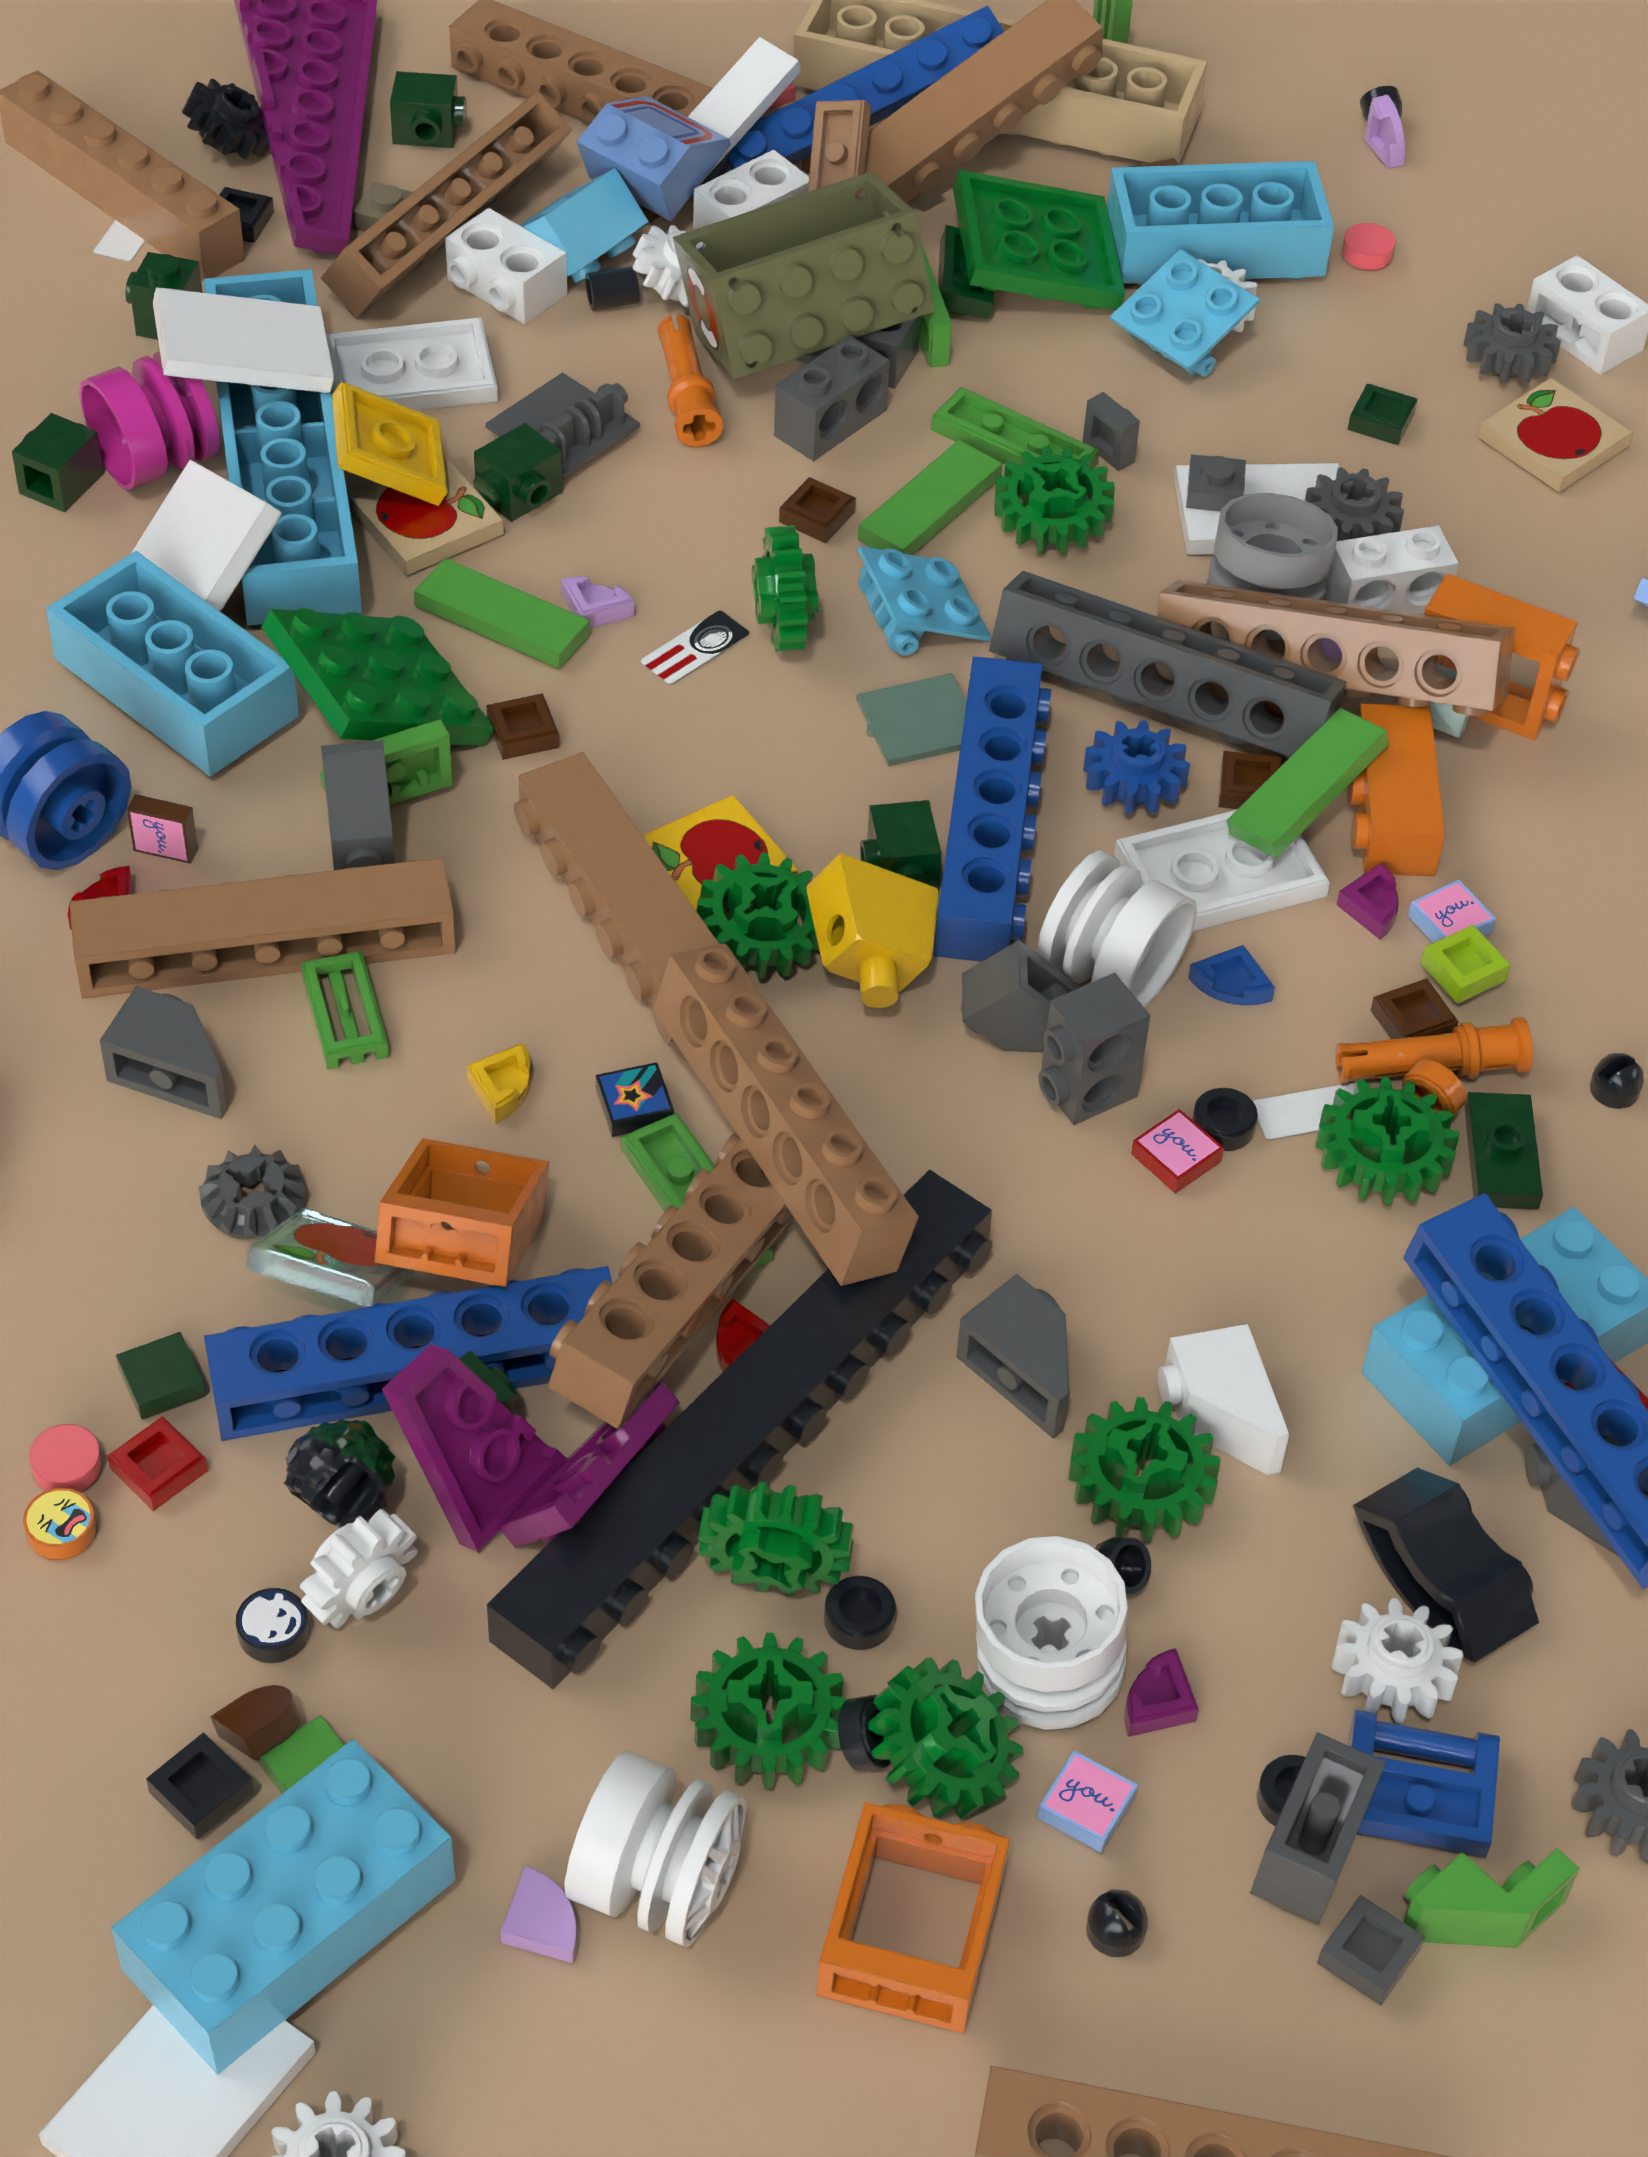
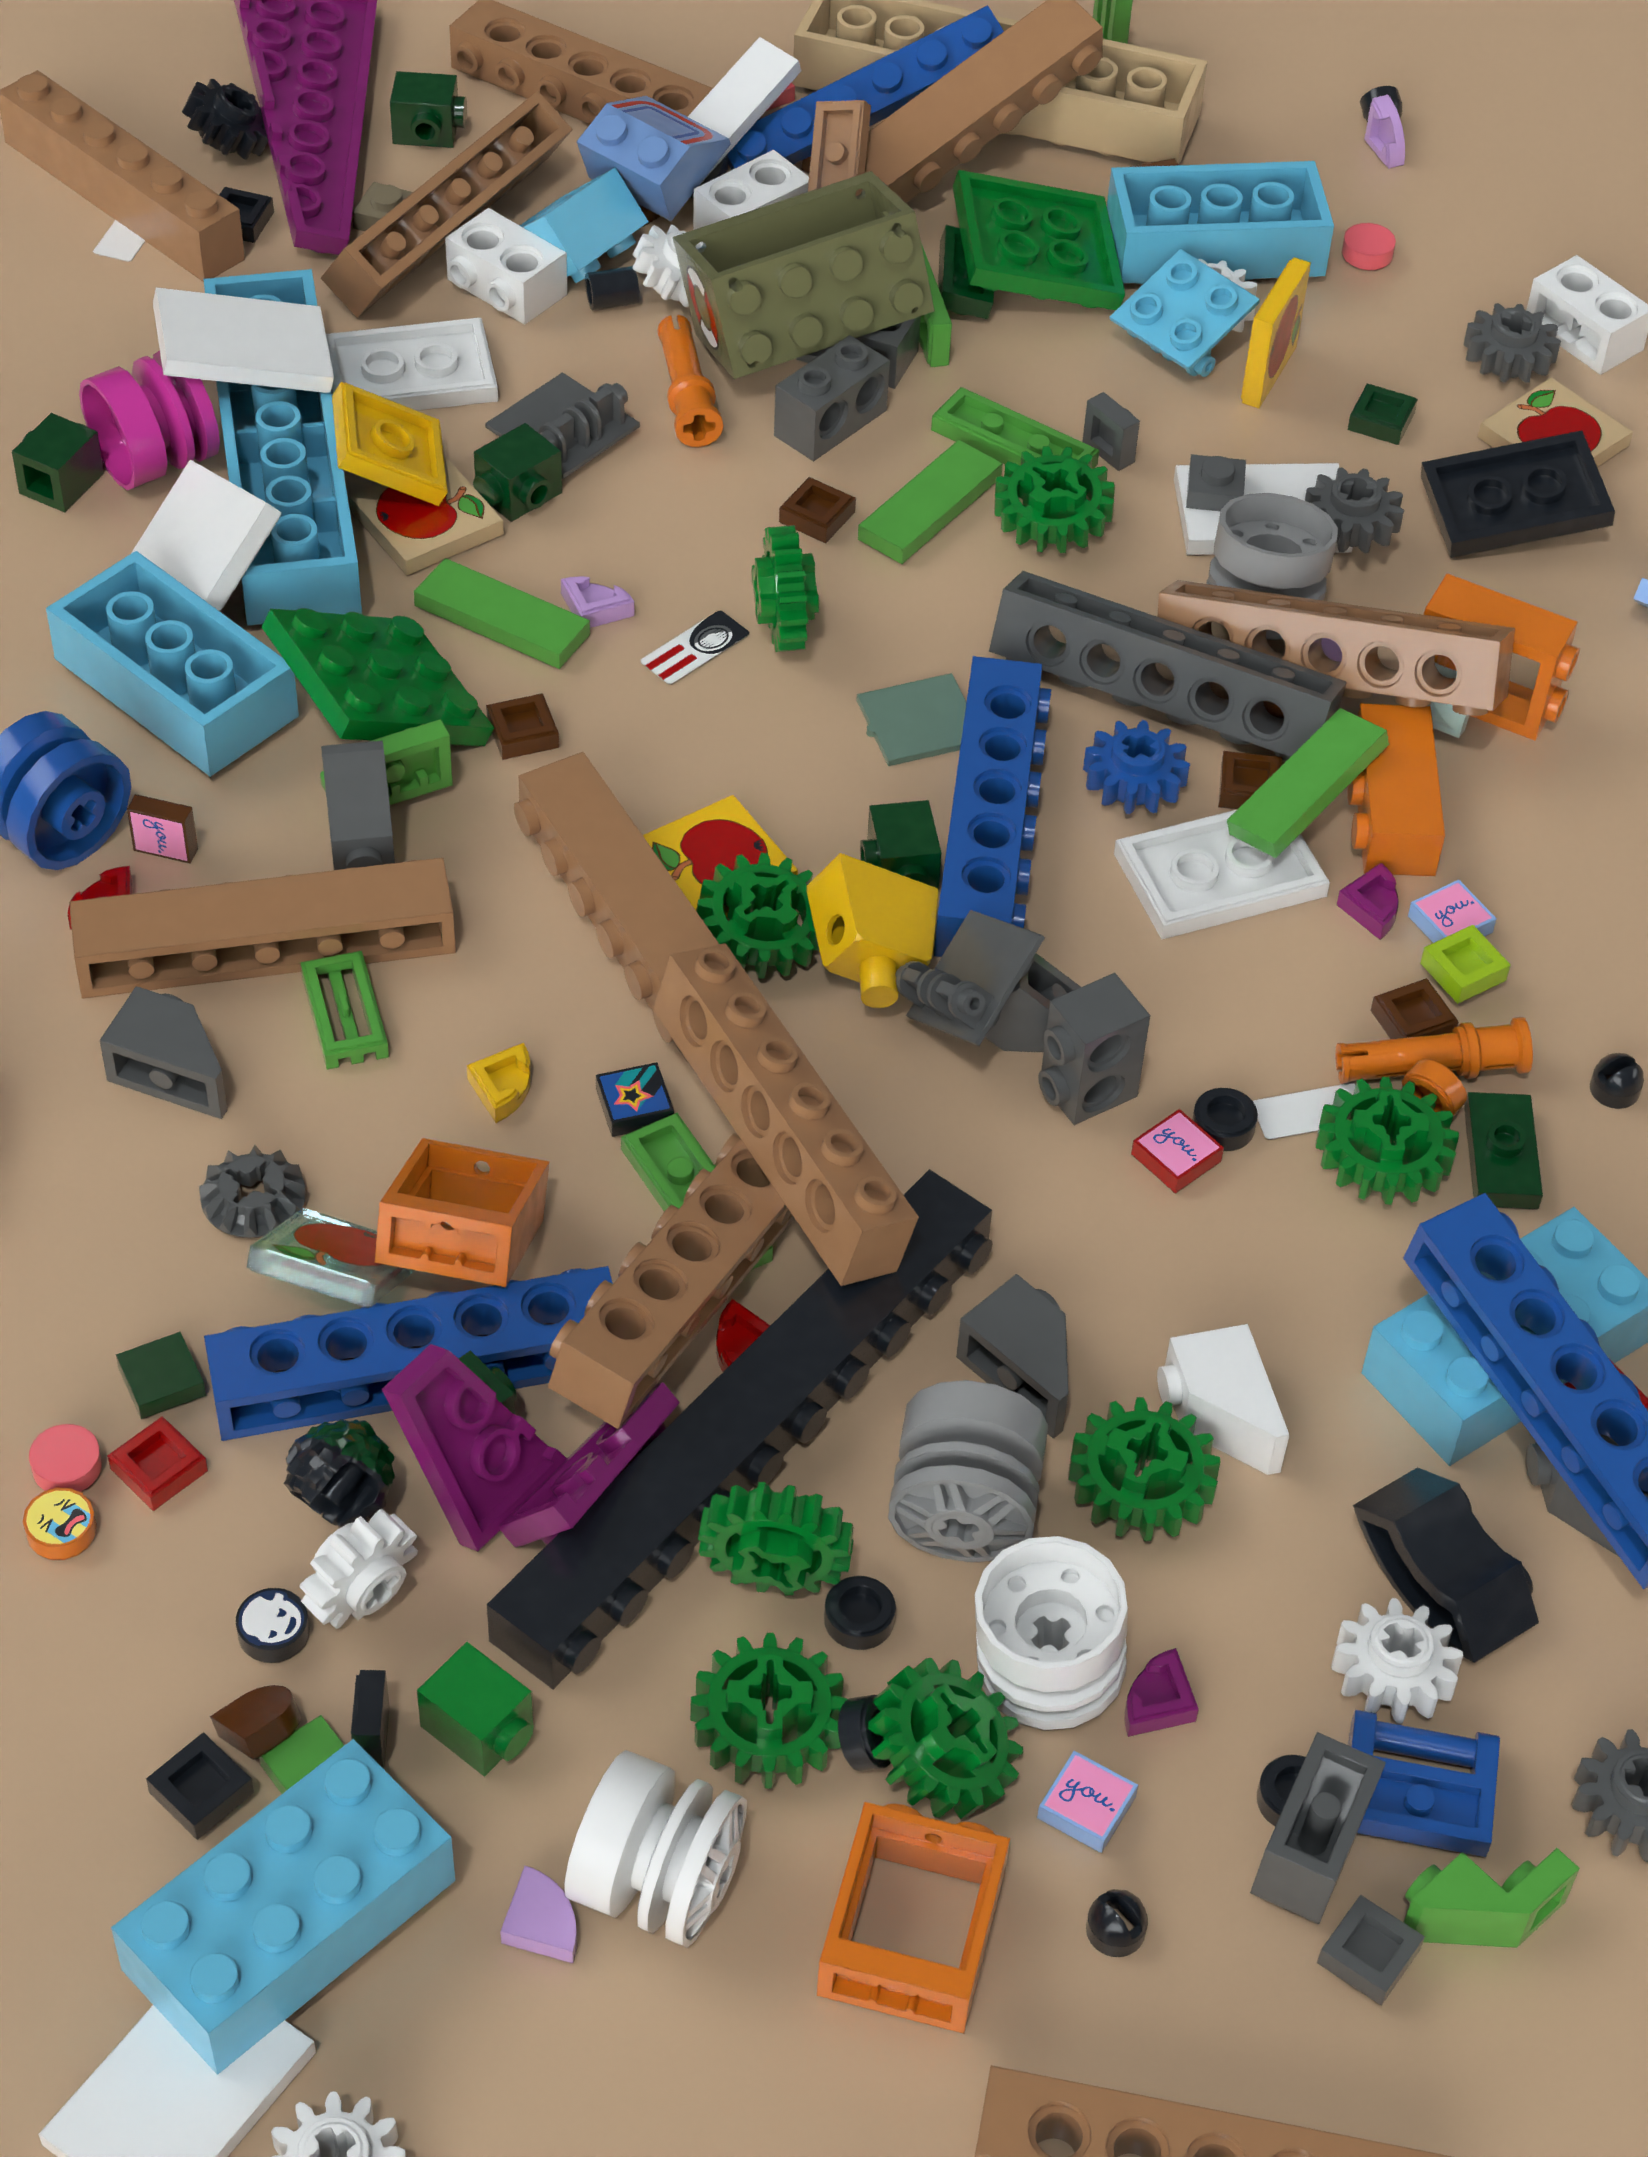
(159, 272): dark green brick -> none
(371, 1713): none -> black tile
(476, 1709): none -> green brick
(917, 596): medium azure hinge -> none
(968, 1470): none -> light grey wheel
(971, 977): none -> dark grey hinge
(1113, 925): white wheel -> none
(1130, 1560): black hinge -> none
(1232, 978): blue tile -> none
(1275, 332): none -> yellow tile
(1391, 569): white brick -> none
(1517, 494): none -> black plate

